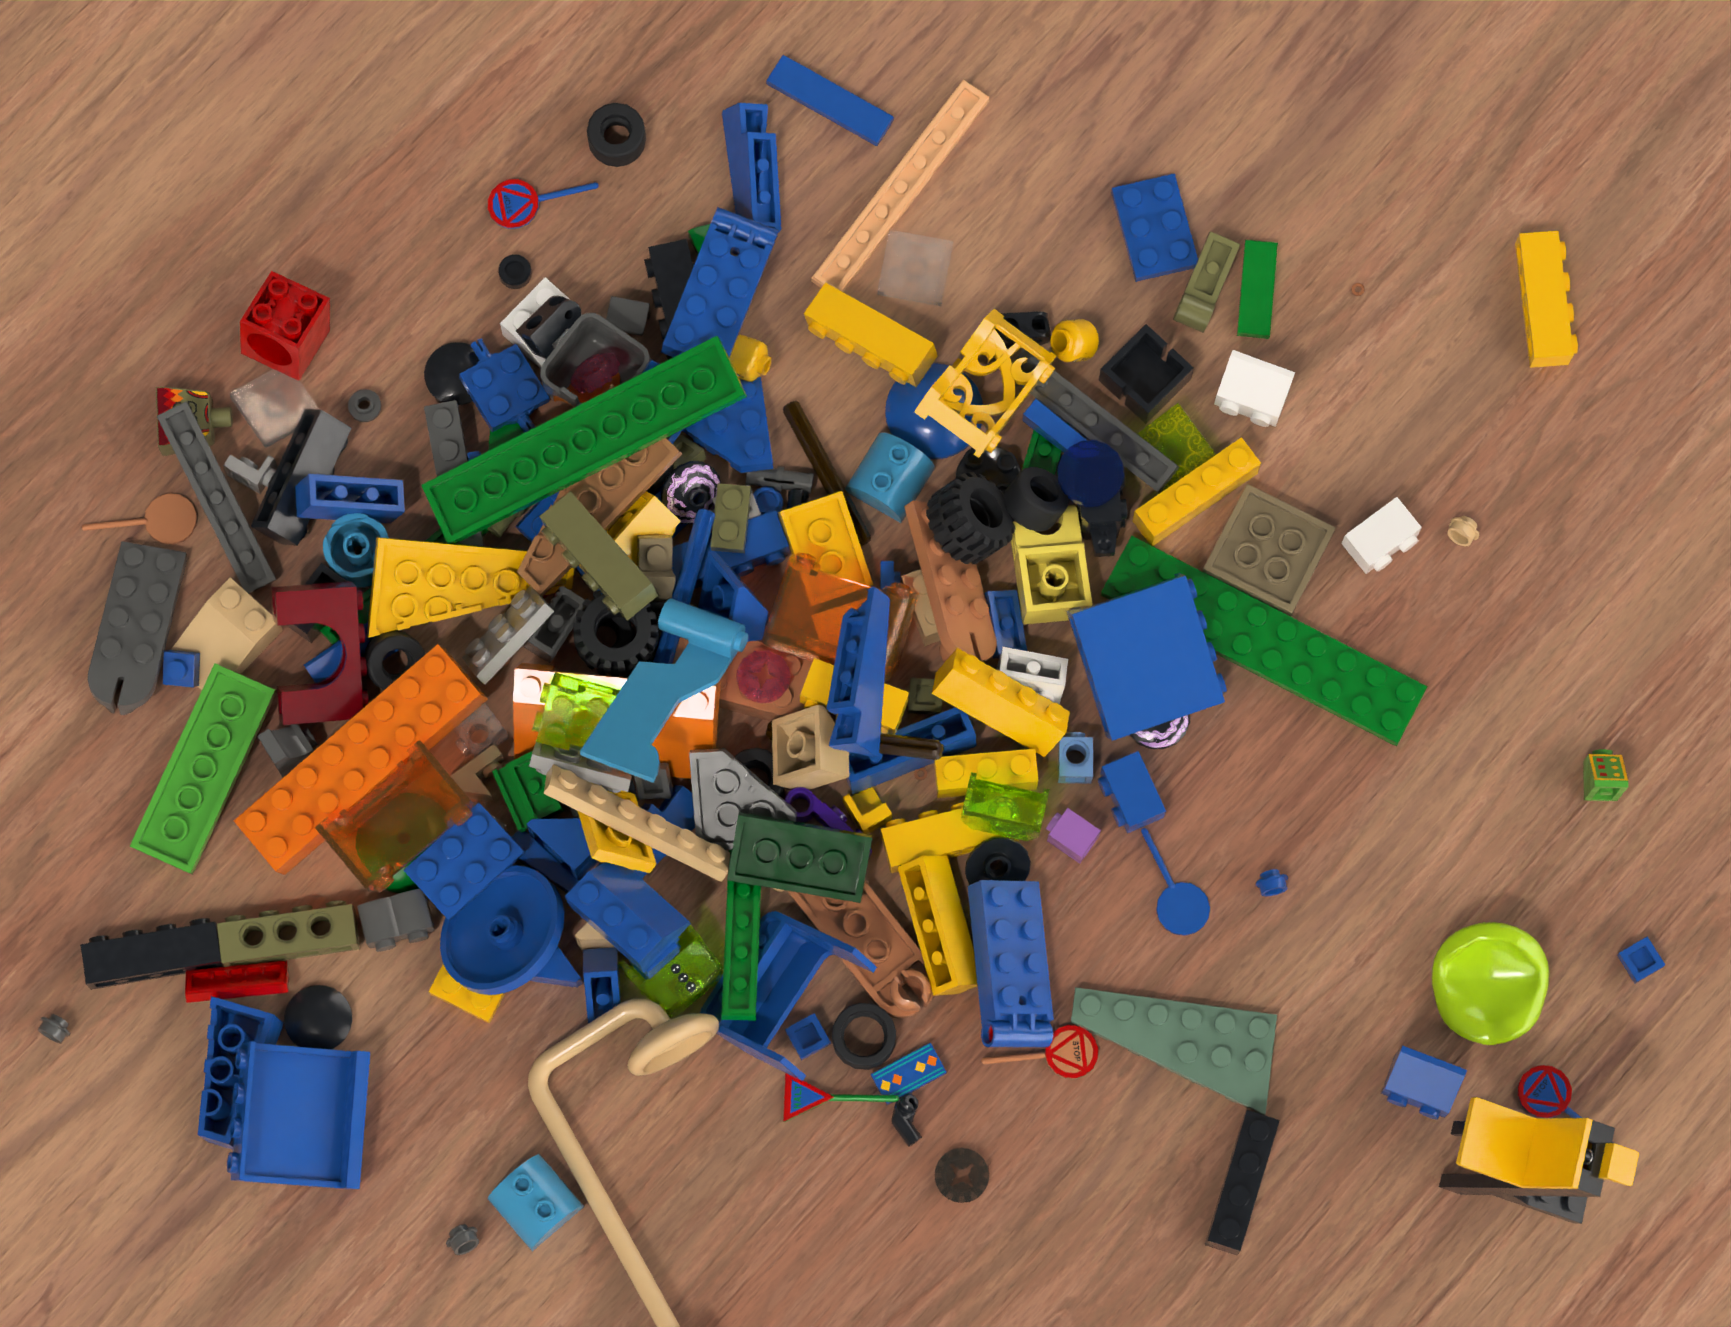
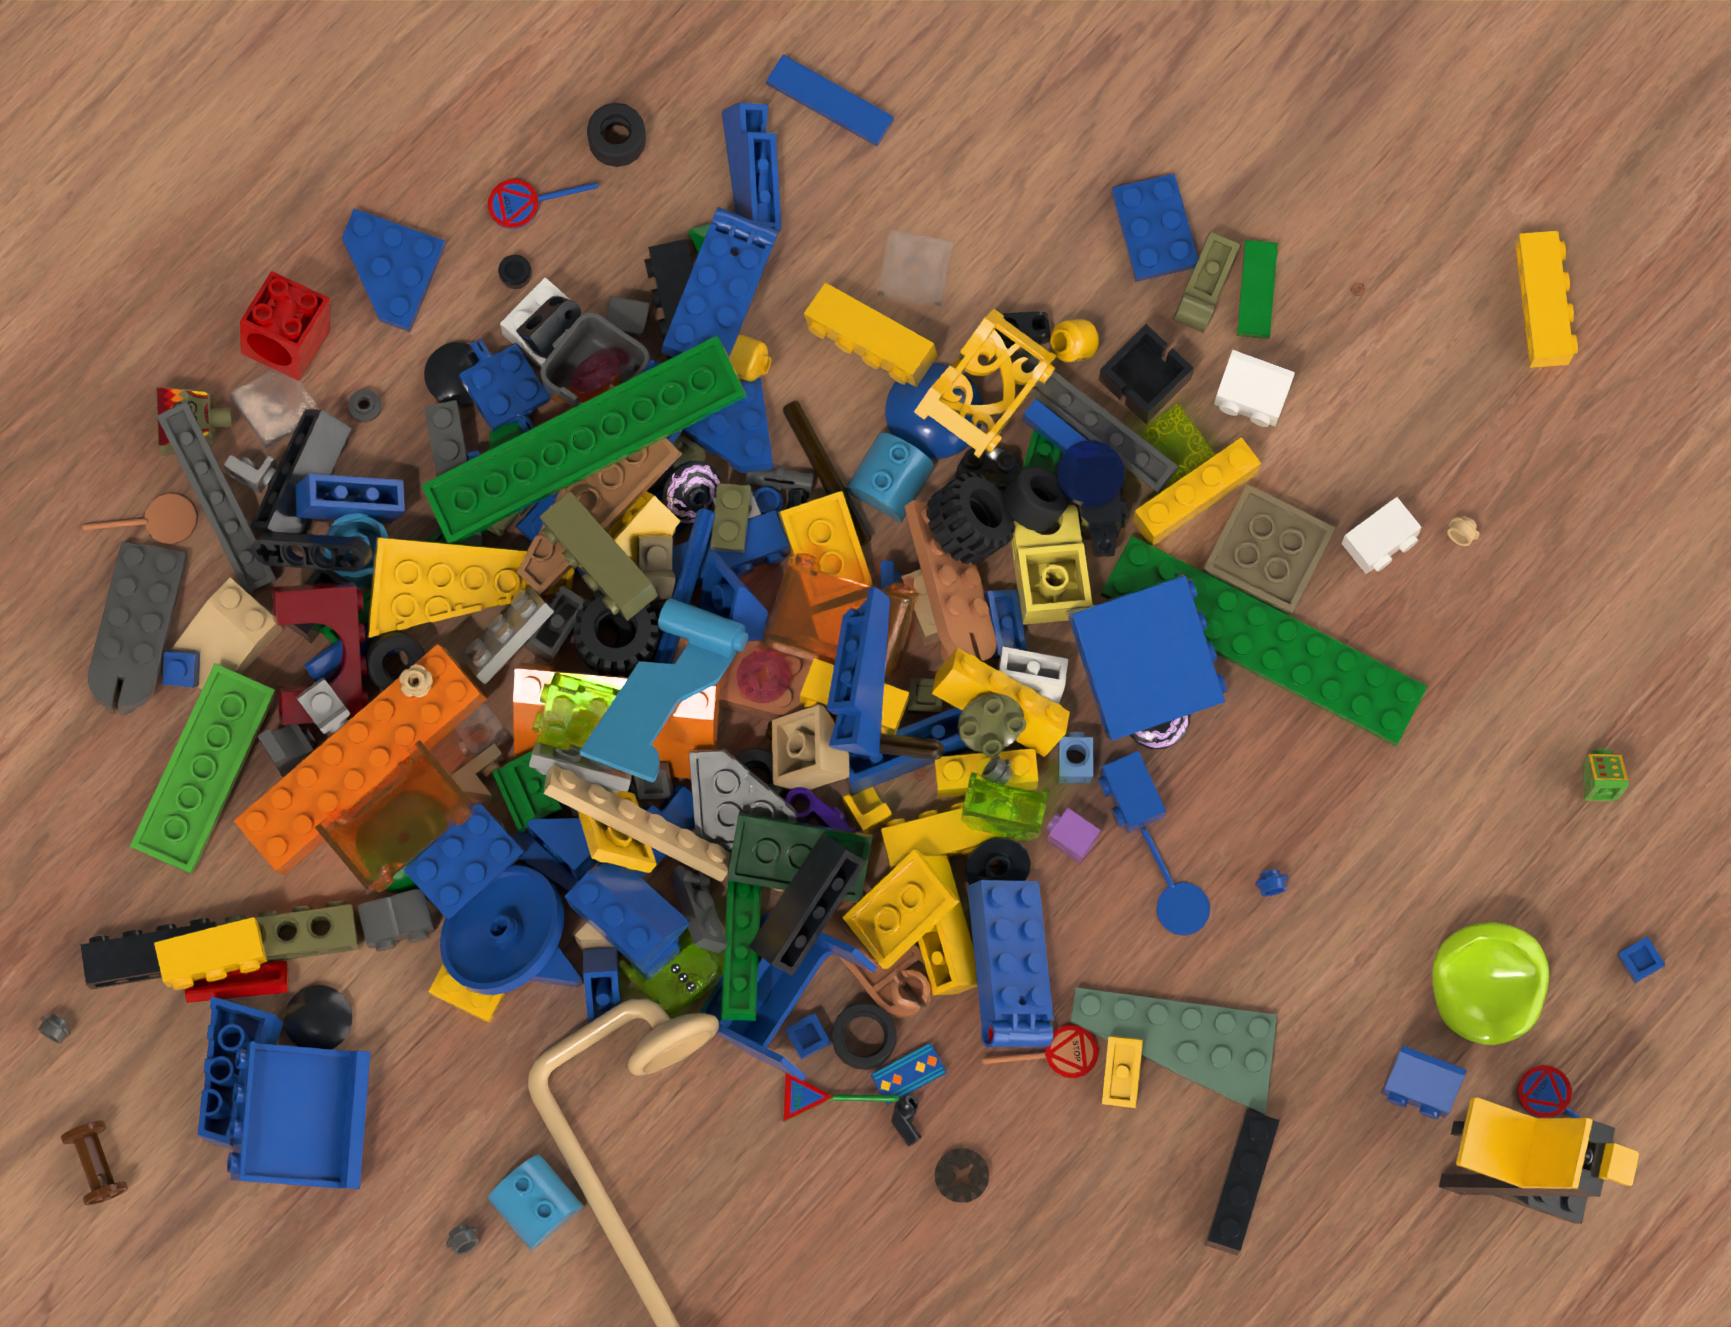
(94, 1162): none -> reddish brown hose
(211, 953): none -> yellow brick
(310, 546): none -> black beam
(324, 706): none -> light grey bracket
(392, 265): none -> blue plate
(420, 689): none -> tan plate
(699, 908): none -> dark grey plate
(807, 904): none -> black brick
(900, 909): none -> yellow plate
(901, 187): light nougat tile -> none
(991, 723): none -> olive dish
(997, 771): none -> dark grey plate
(1122, 1071): none -> yellow plate

